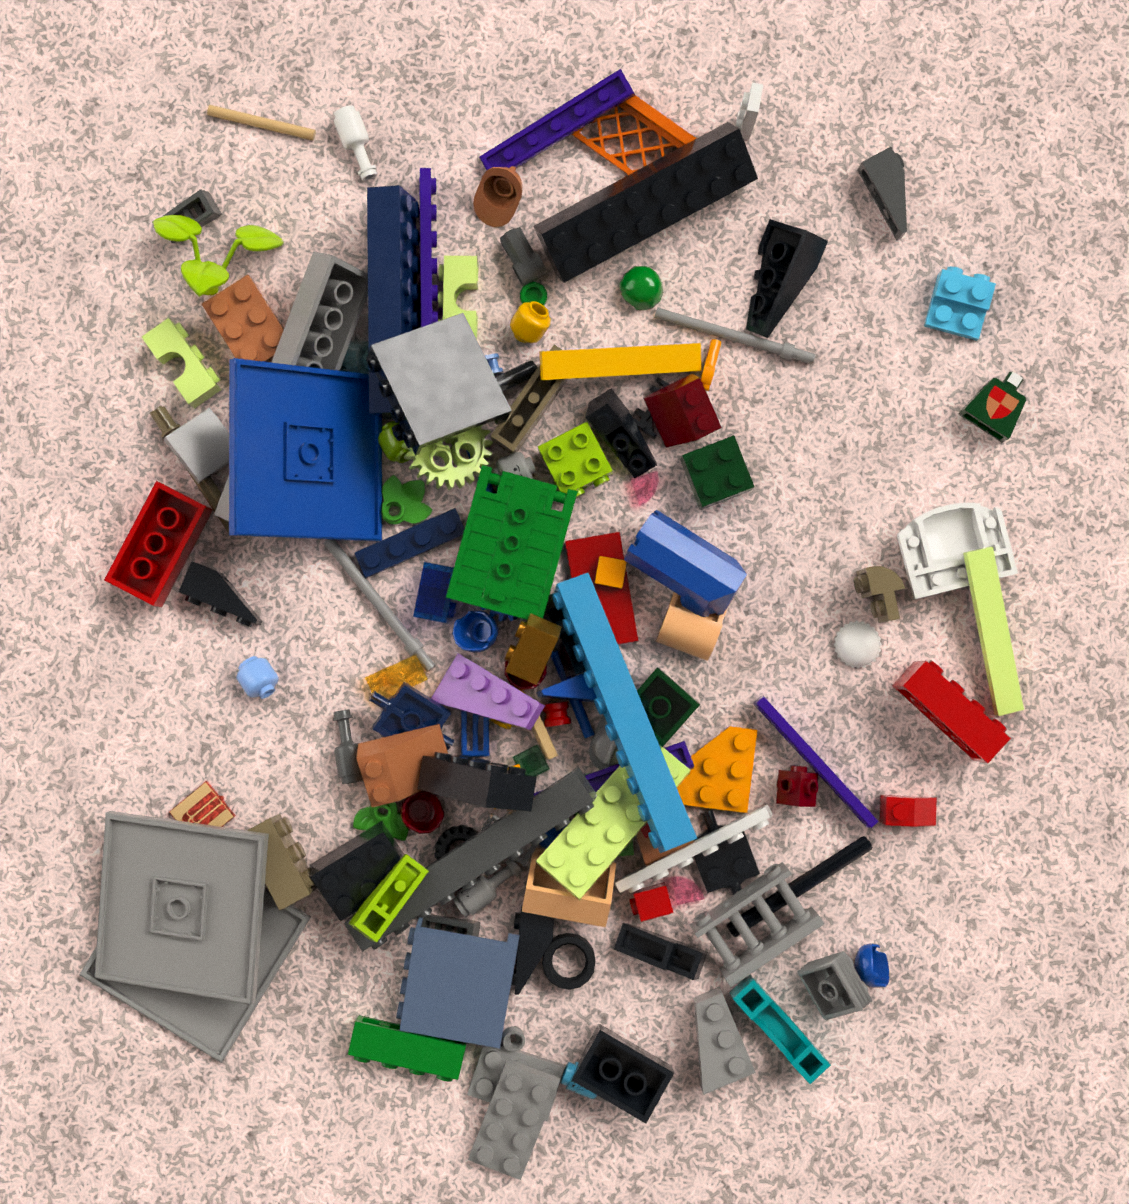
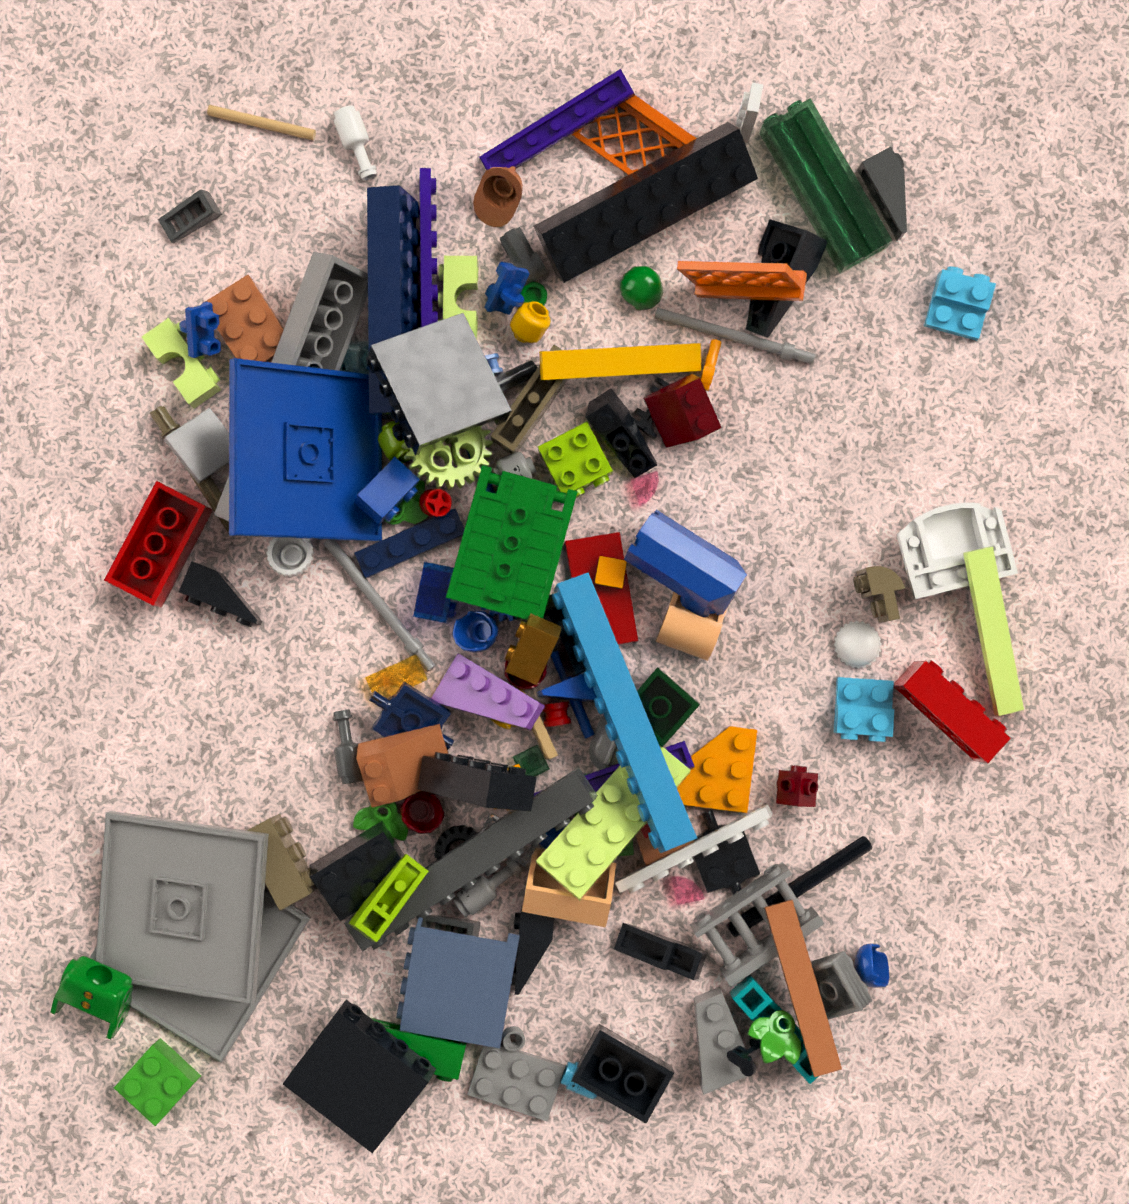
(96, 991): none -> green piece
(157, 1081): none -> bright green brick
(200, 330): none -> blue hips
(203, 807): piece -> none
(207, 275): lime plant -> none
(257, 677): light blue head -> none
(289, 555): none -> white hat
(360, 1076): none -> black panel
(387, 491): none -> blue piece
(441, 502): none -> red wheel
(486, 746): blue tile -> none
(507, 289): none -> blue hips
(514, 1119): light grey plate -> none
(580, 979): black tyre -> none
(651, 902): red brick -> none
(717, 472): dark green brick -> none
(743, 1057): none -> black piece
(744, 280): none -> orange fence
(775, 1040): none -> bright green plate
(803, 988): none -> nougat tile
(815, 762): dark purple tile -> none
(824, 185): none -> clear green brick
(864, 708): none -> medium azure plate
(907, 810): red slope -> none
(996, 407): dark green torso -> none

